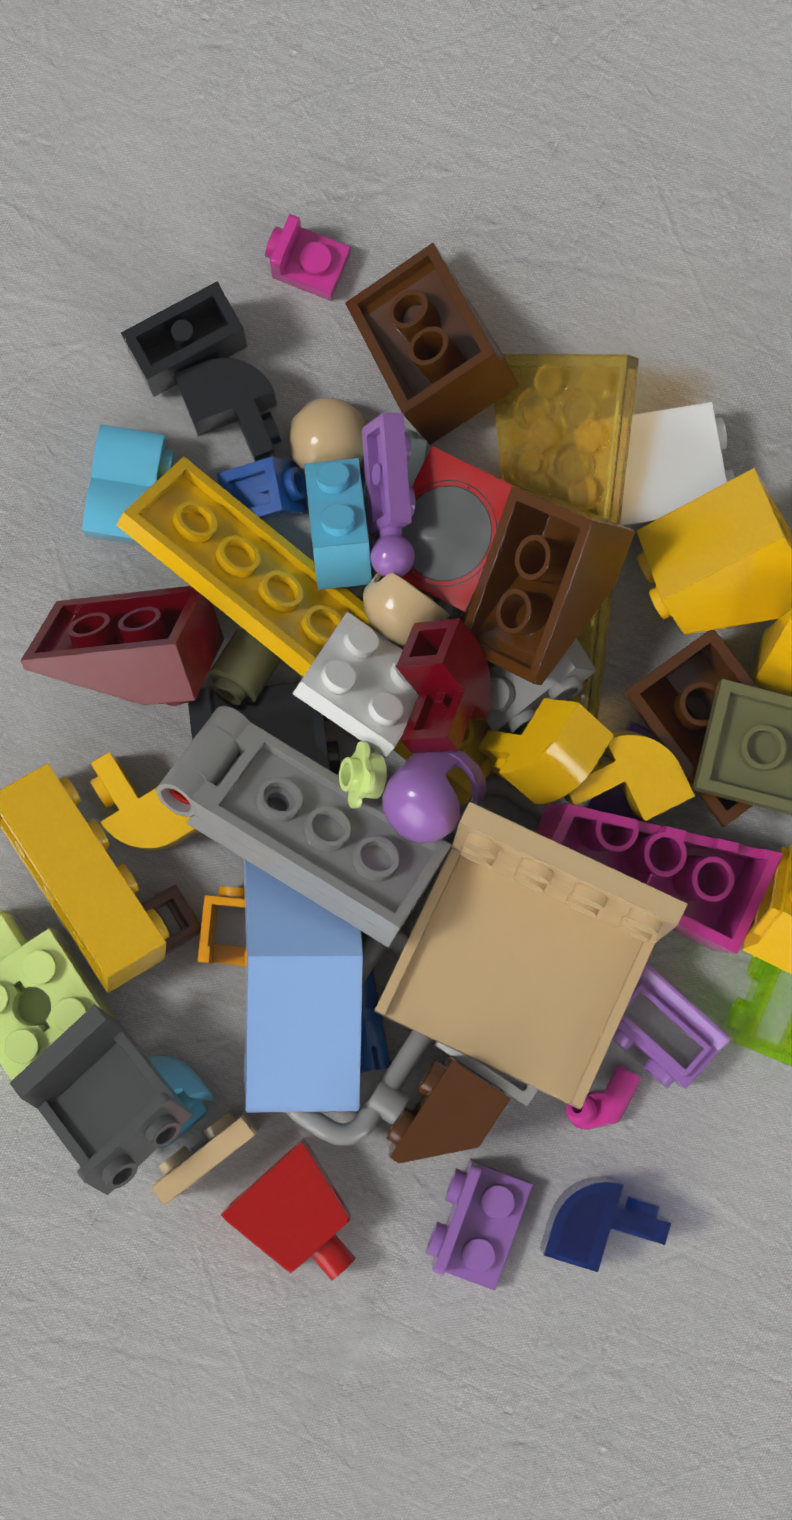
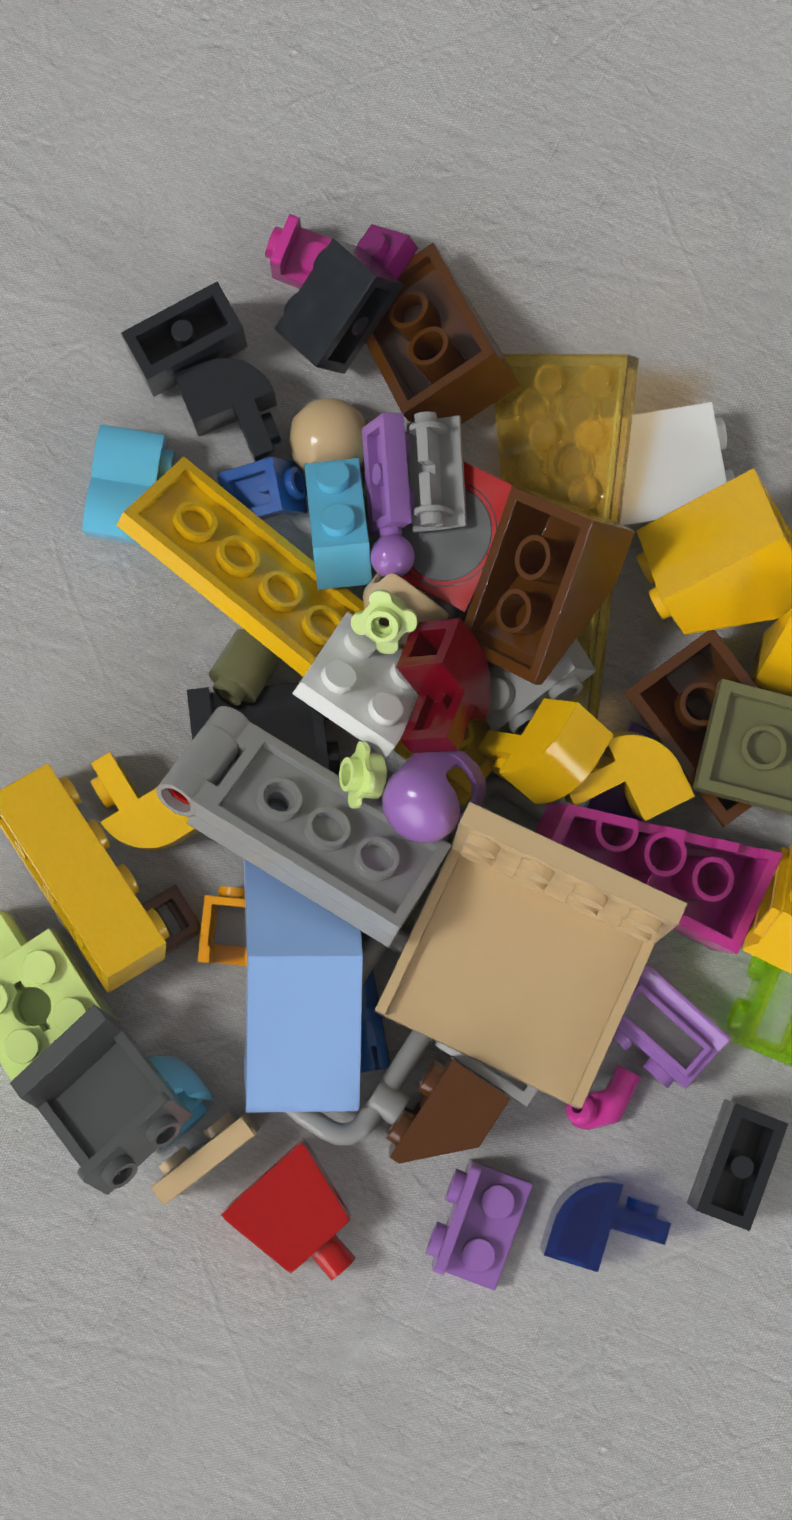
(130, 644): dark red slope -> none
(338, 306): none -> black brick
(388, 248): none -> magenta plate
(389, 606): none -> yellowish green plate
(437, 472): none -> light grey hinge
(737, 1164): none -> black brick

